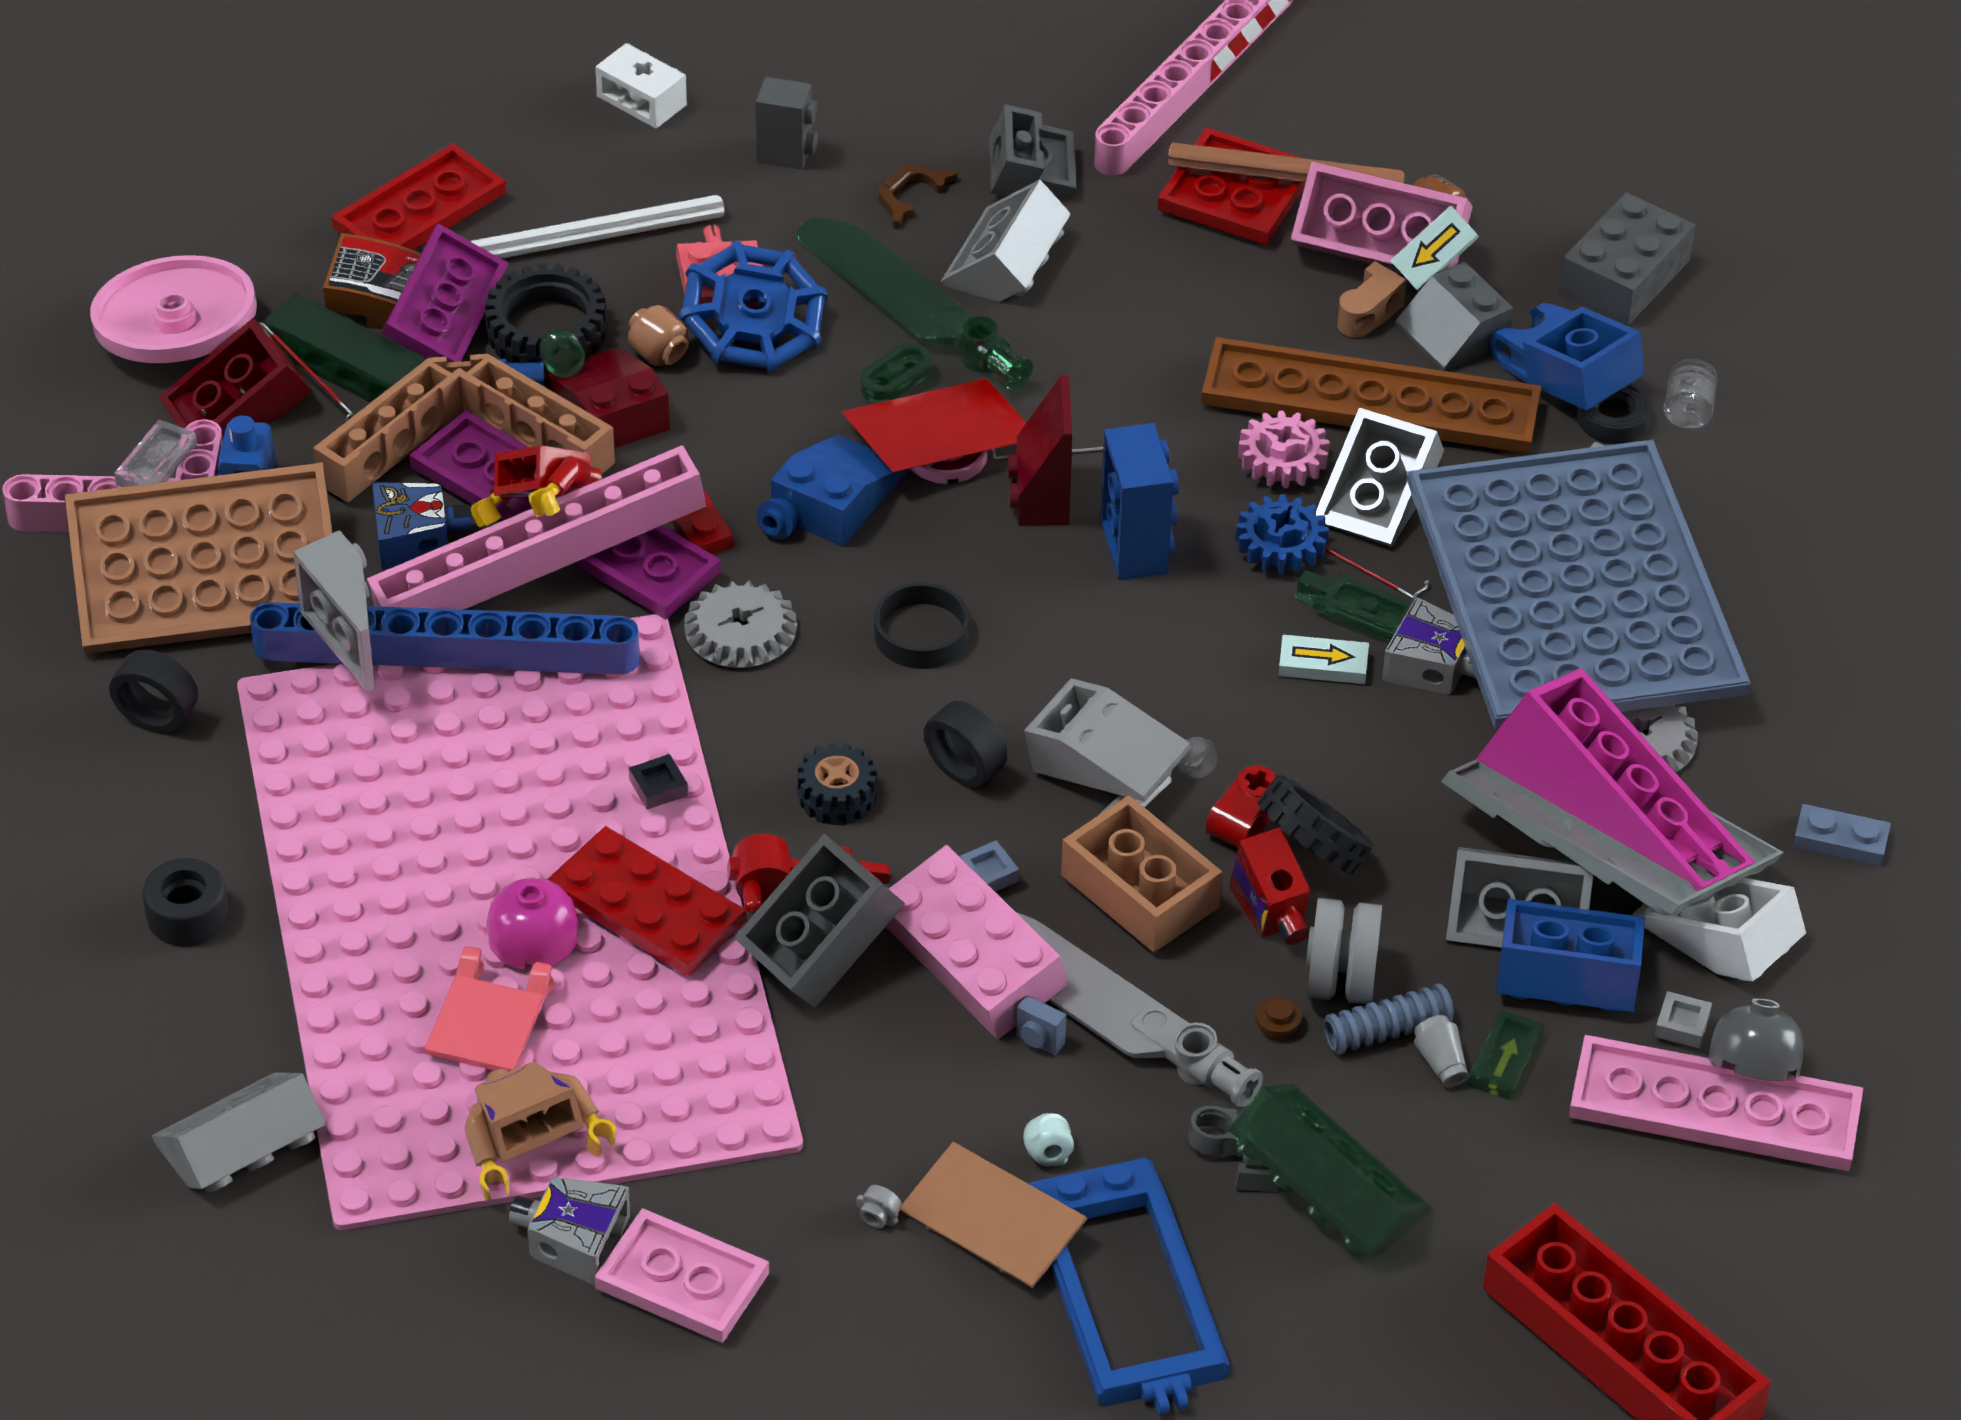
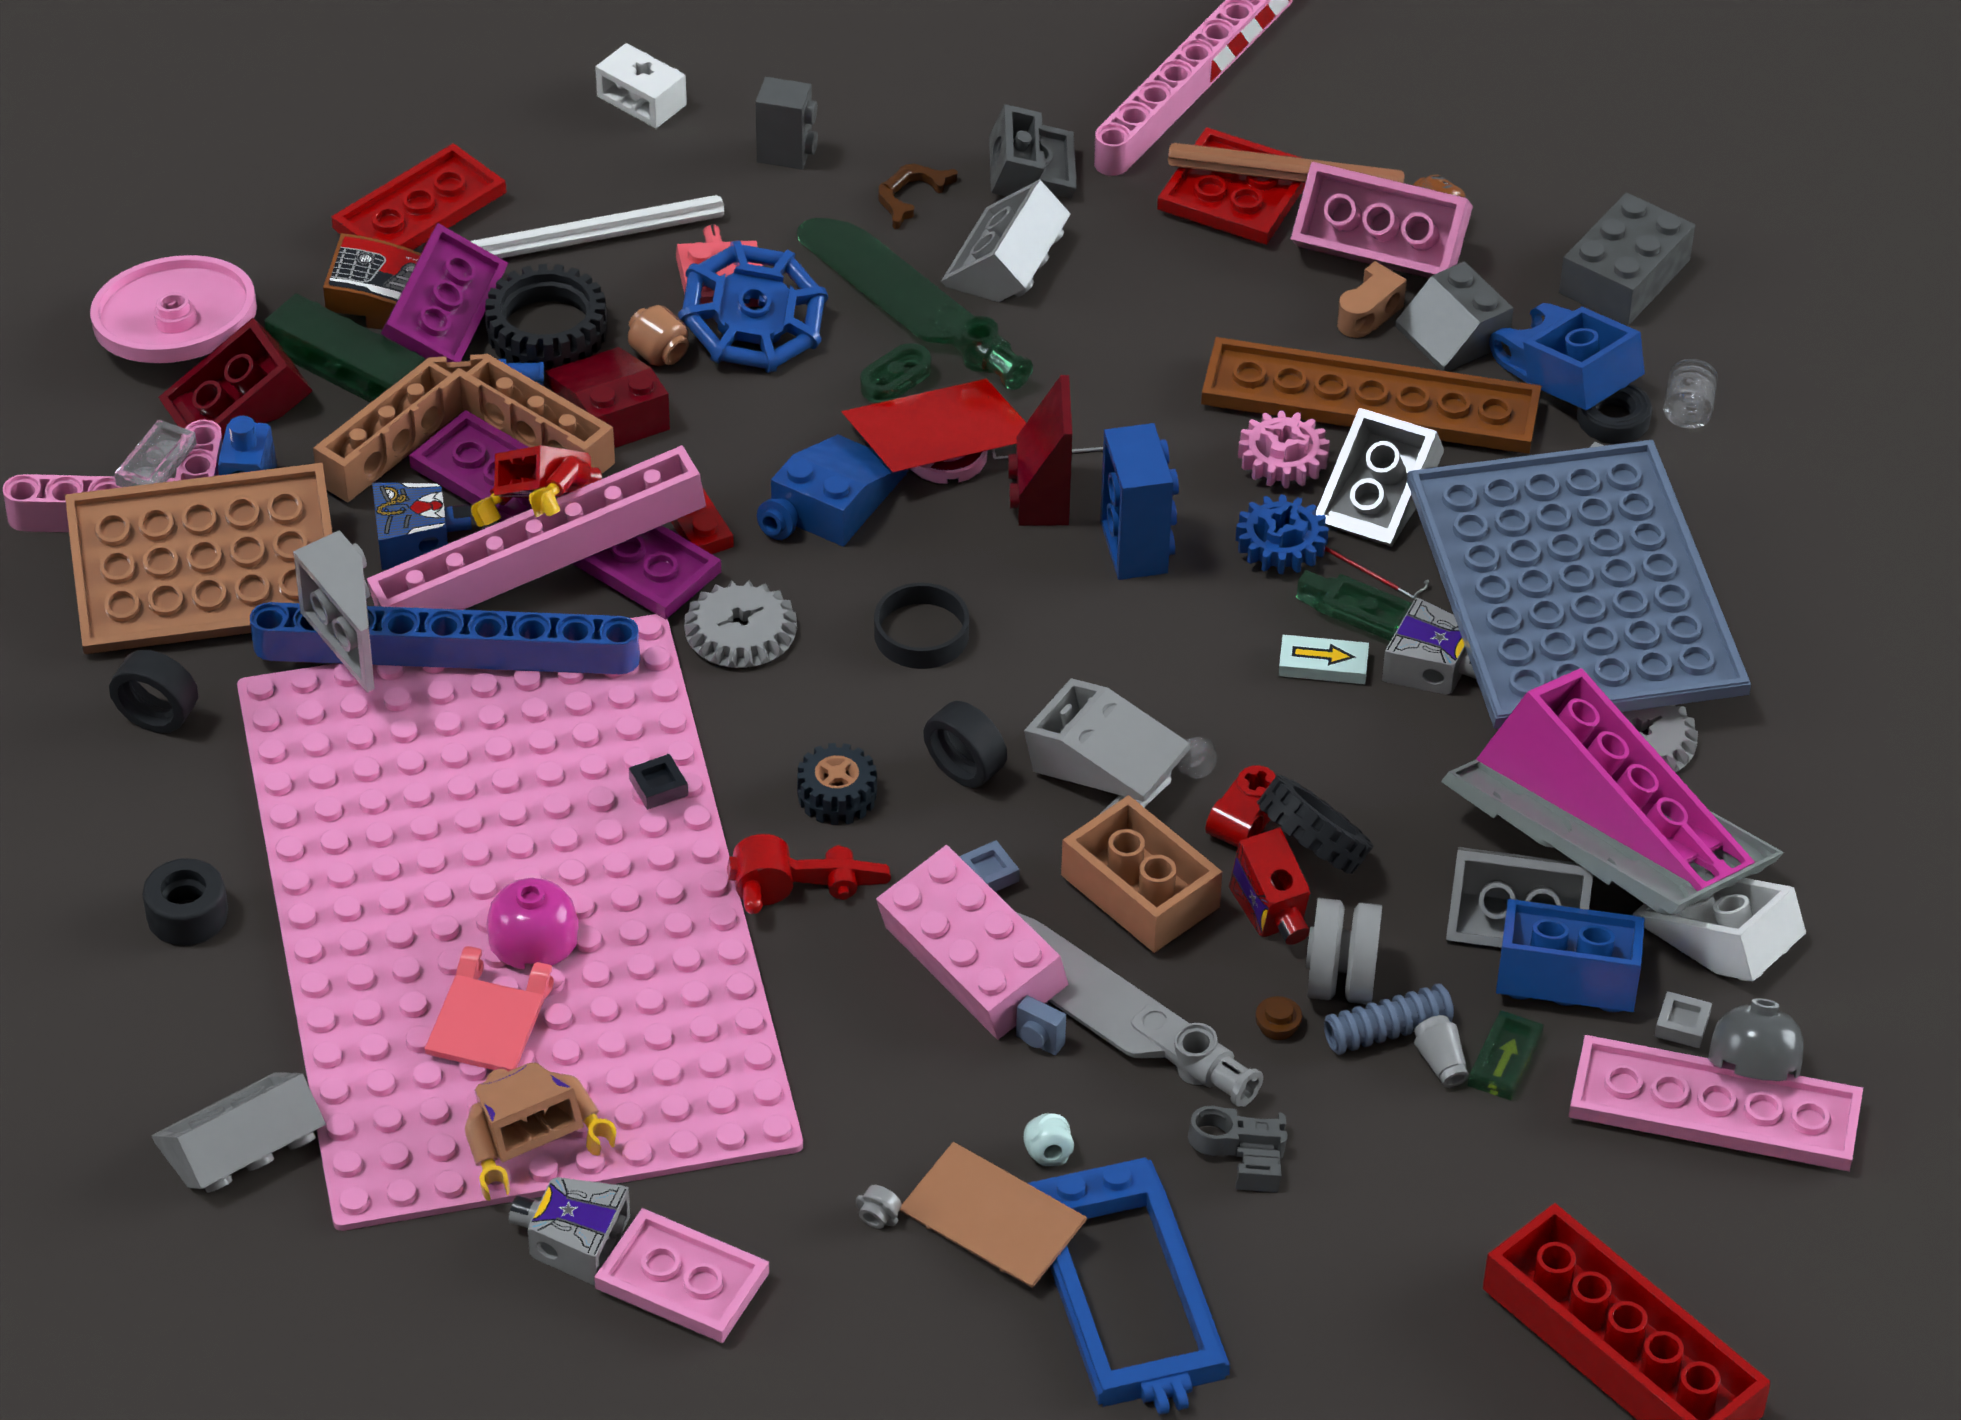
(307, 369): red piece -> none
(565, 361): clear green wheel -> none
(648, 901): red plate -> none
(819, 920): dark grey brick -> none
(1327, 1169): clear green slope -> none
(1434, 248): light aqua tile -> none
(1841, 835): sand blue plate -> none

